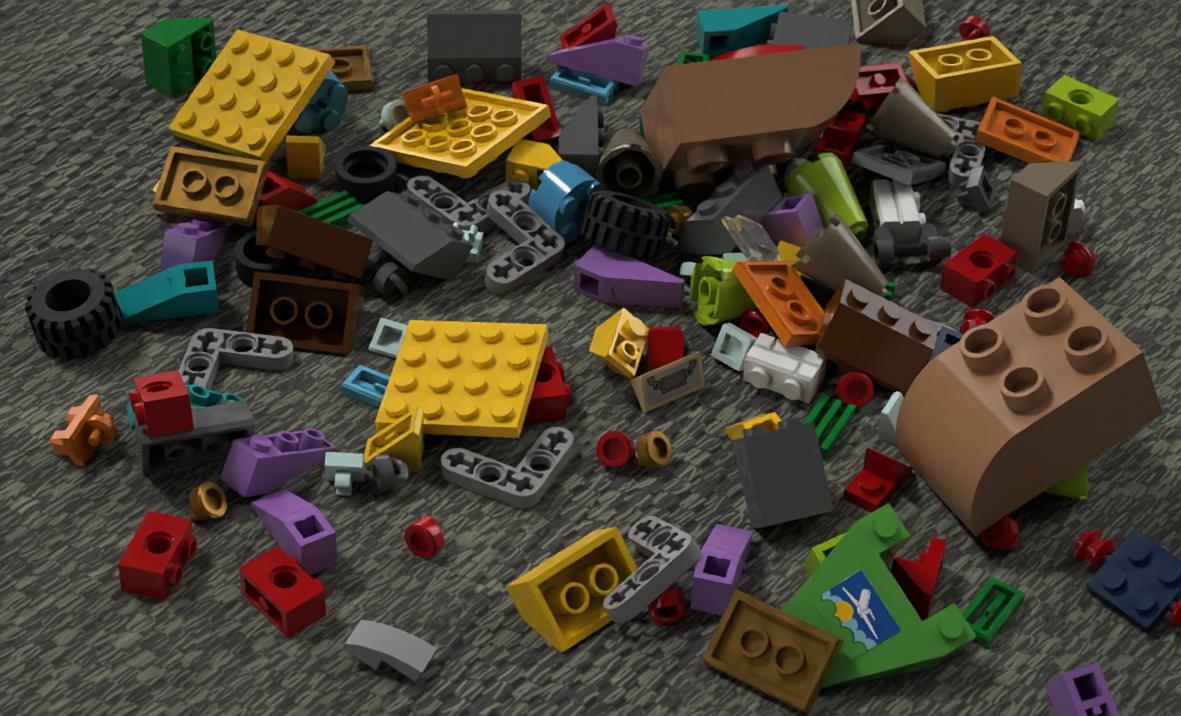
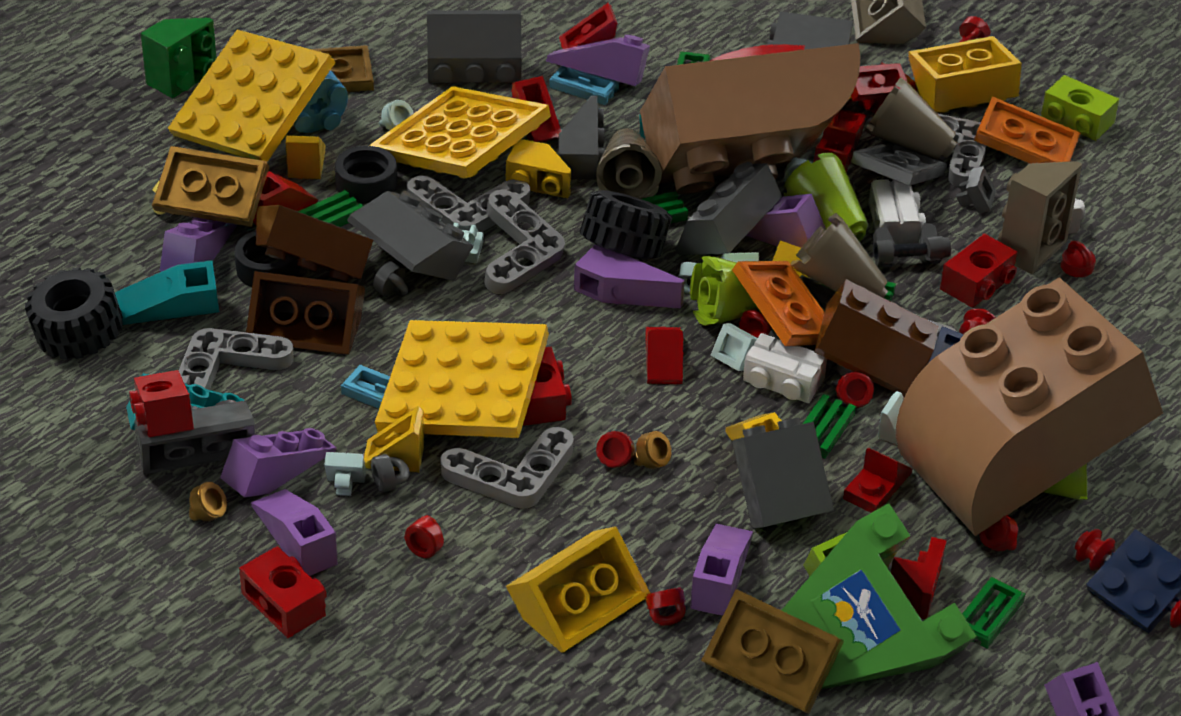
(85, 430): orange hips -> none
(157, 555): red brick -> none
(380, 642): light grey slope -> none
(388, 338): light aqua slope -> none
(434, 98): orange hips -> none
(563, 197): dark azure brick -> none
(620, 342): yellow slope -> none
(669, 382): slope -> none
(670, 556): light grey beam -> none
(679, 215): pearl gold plate -> none
(734, 28): teal slope -> none
(751, 239): clear piece -> none

